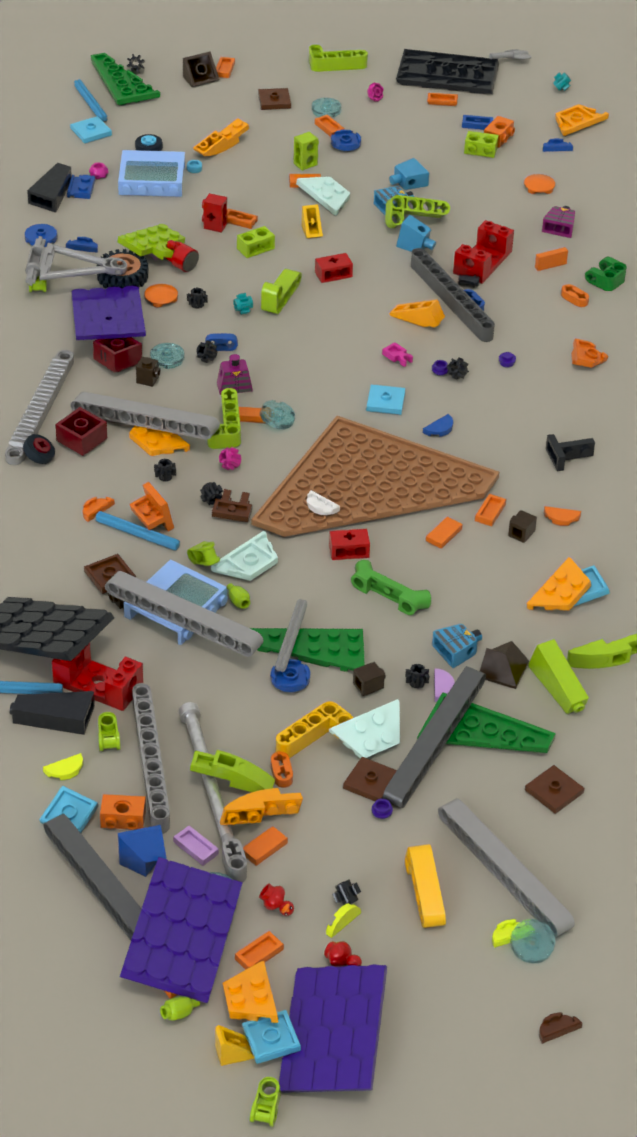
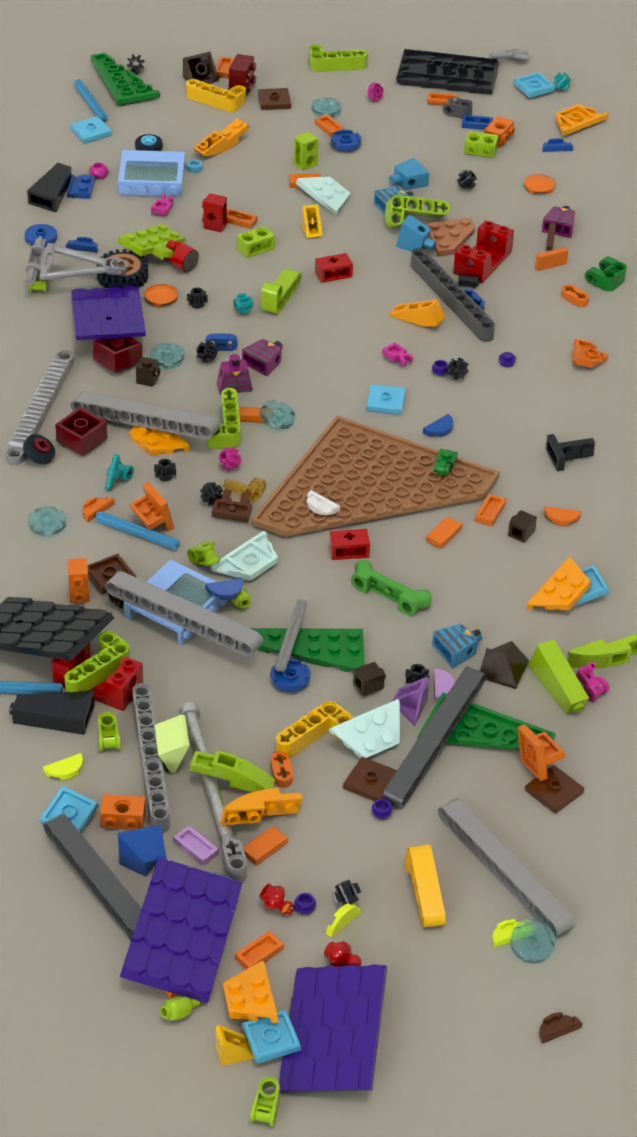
(47, 521): none -> clear light blue plate
(78, 580): none -> orange brick
(100, 666): none -> lime beam
(117, 470): none -> teal piece
(162, 206): none -> dark pink plate
(172, 741): none -> yellowish green slope
(216, 96): none -> yellow beam
(225, 589): none -> blue tile
(242, 72): none -> dark red brick
(255, 487): none -> clear yellow piece
(263, 356): none -> magenta torso
(305, 903): none -> dark purple plate
(413, 699): none -> medium lavender slope
(444, 461): none -> green plate
(450, 234): none -> nougat plate
(459, 106): none -> dark grey piece
(466, 179): none -> black gear
(534, 85): none -> medium azure plate
(538, 751): none -> orange bracket
(550, 240): none -> reddish brown tile
(592, 683): none -> dark pink piece

